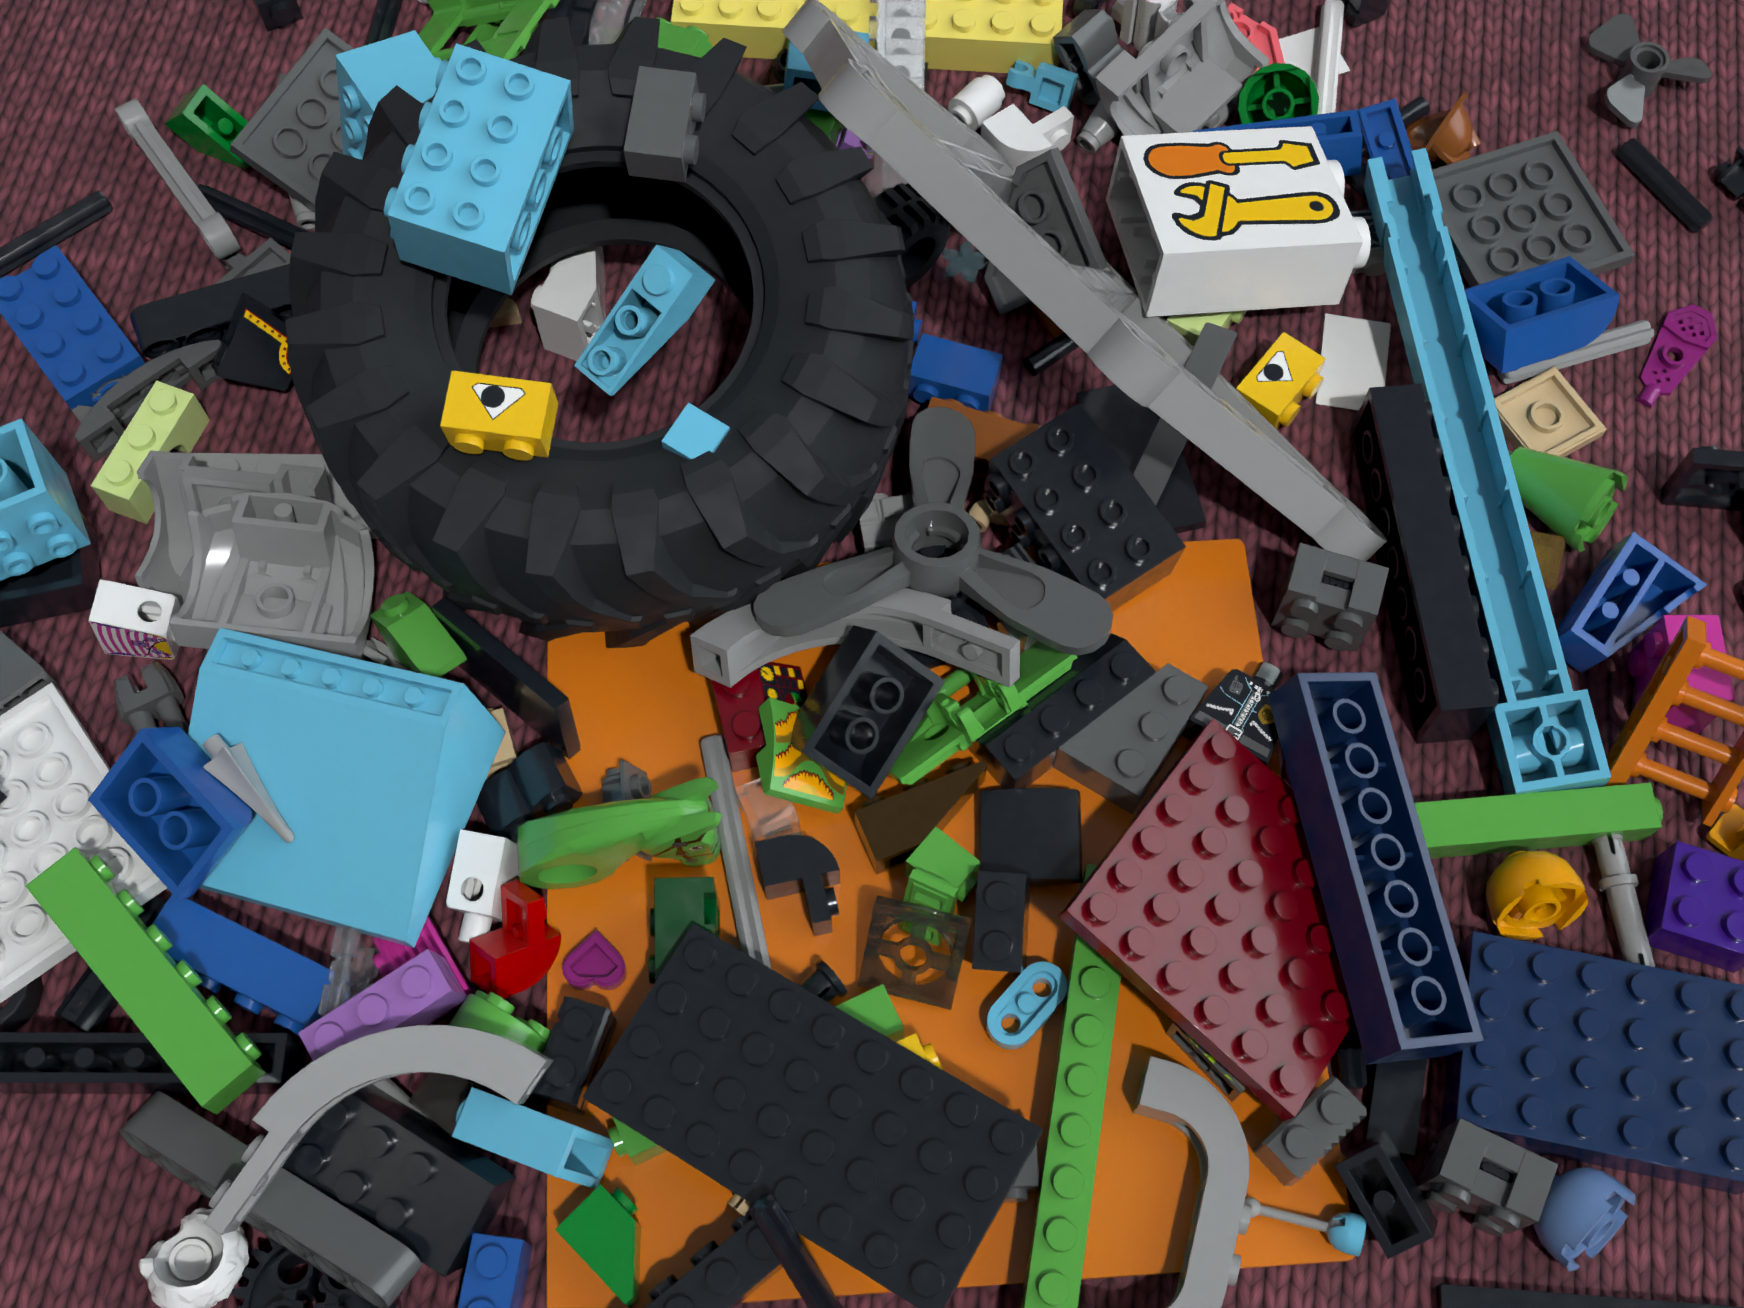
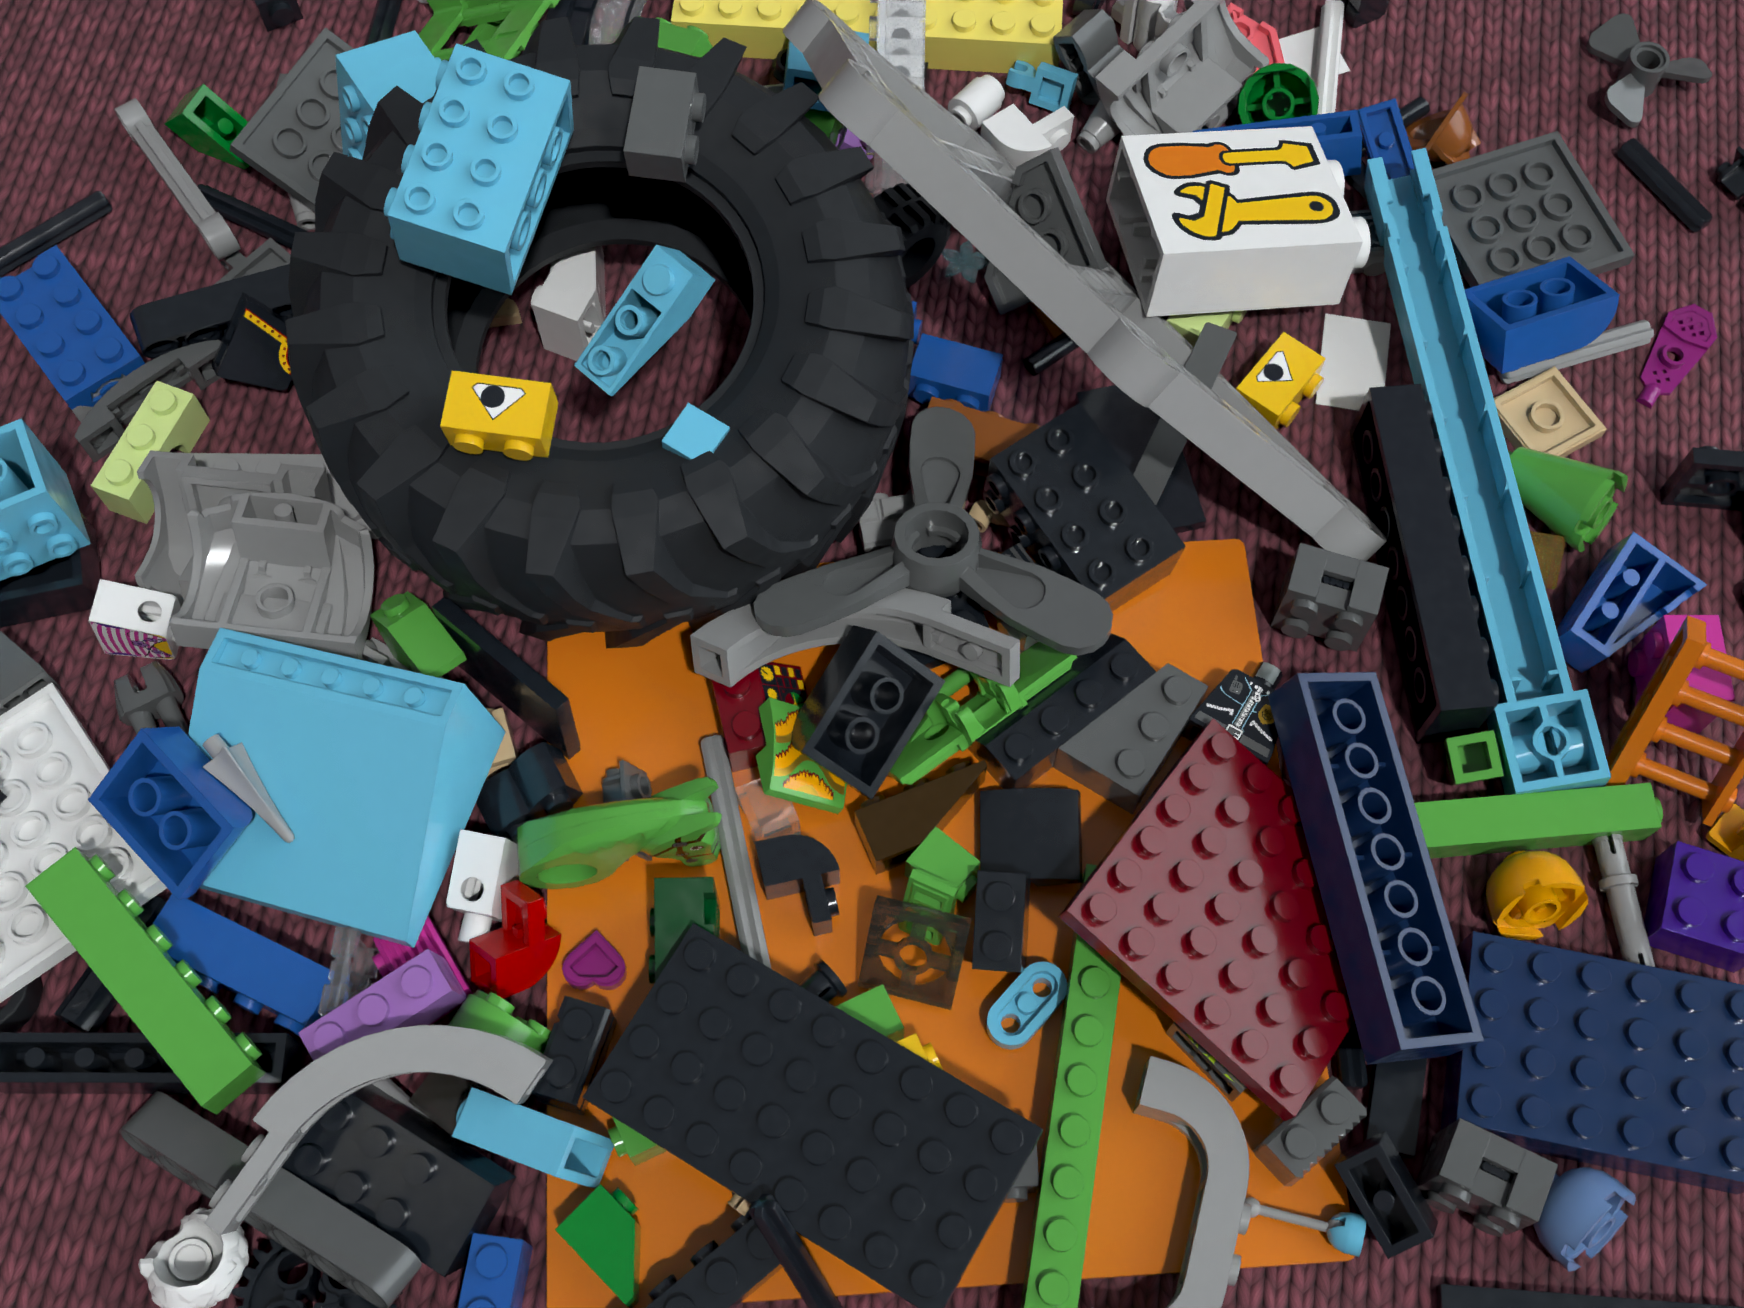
(1473, 758): none -> bright green brick

